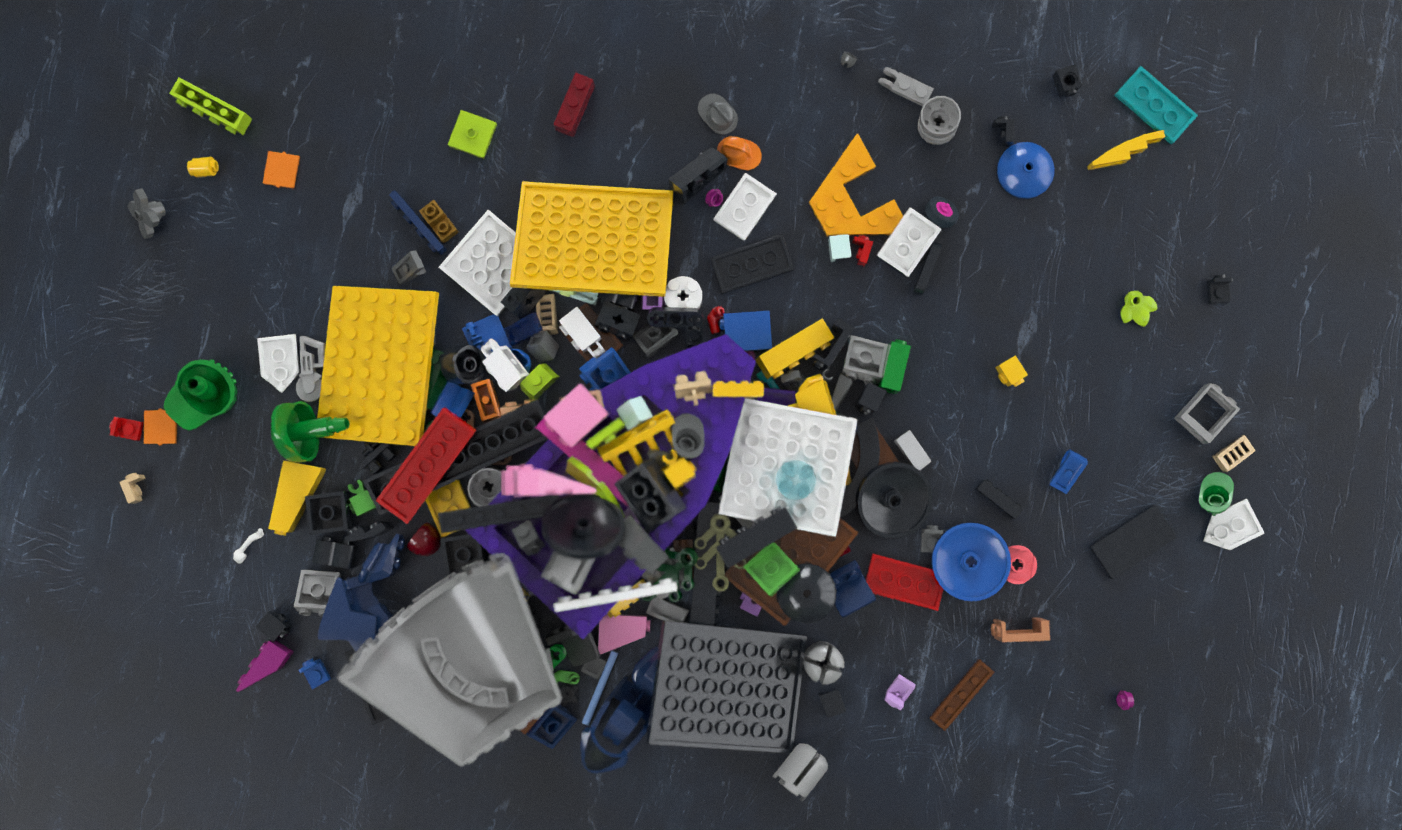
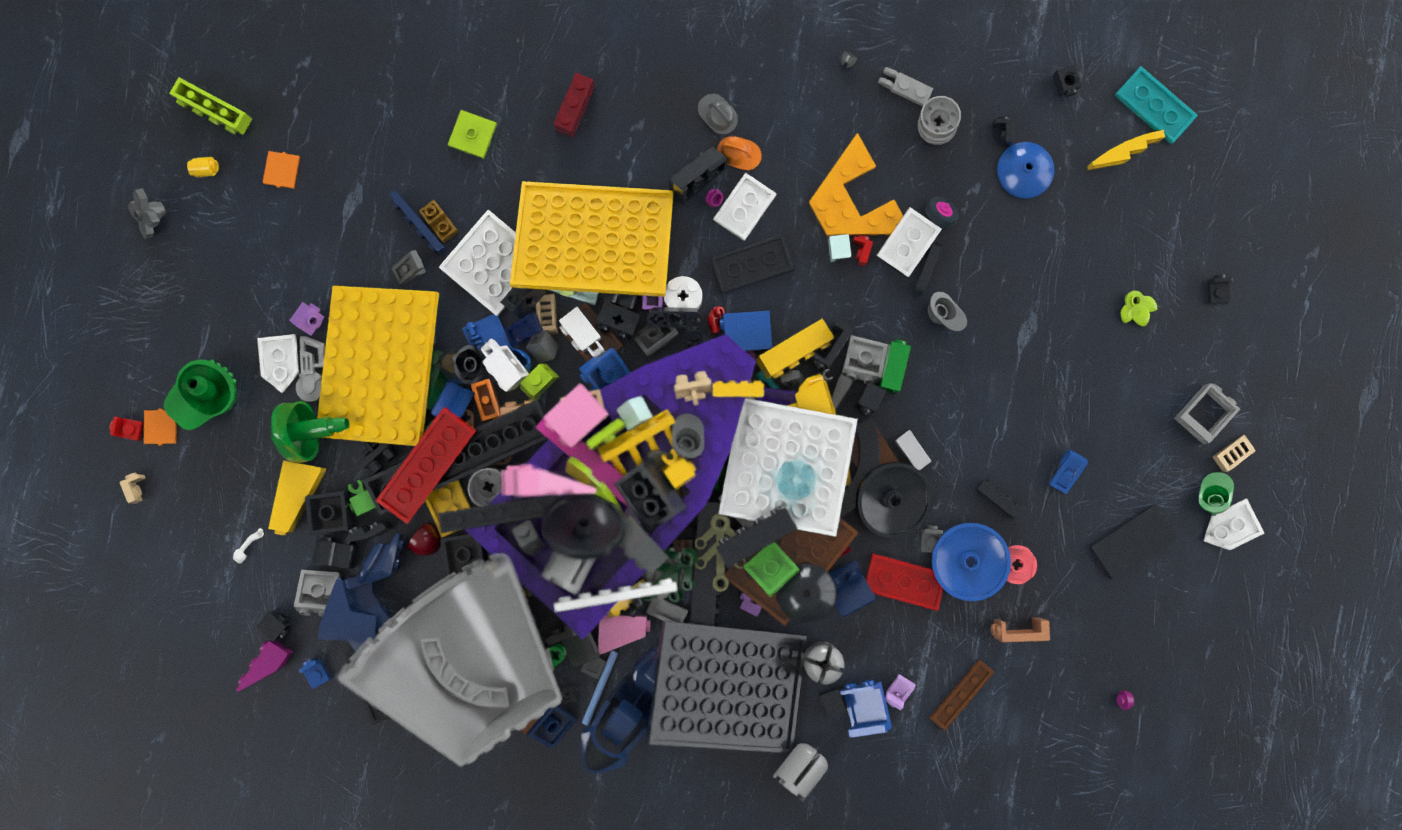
(307, 318): none -> medium lavender brick
(567, 677): bright green arm -> none
(637, 607): none -> black arm
(866, 708): none -> panel
(946, 312): none -> dark grey piece
(1011, 372): yellow brick -> none

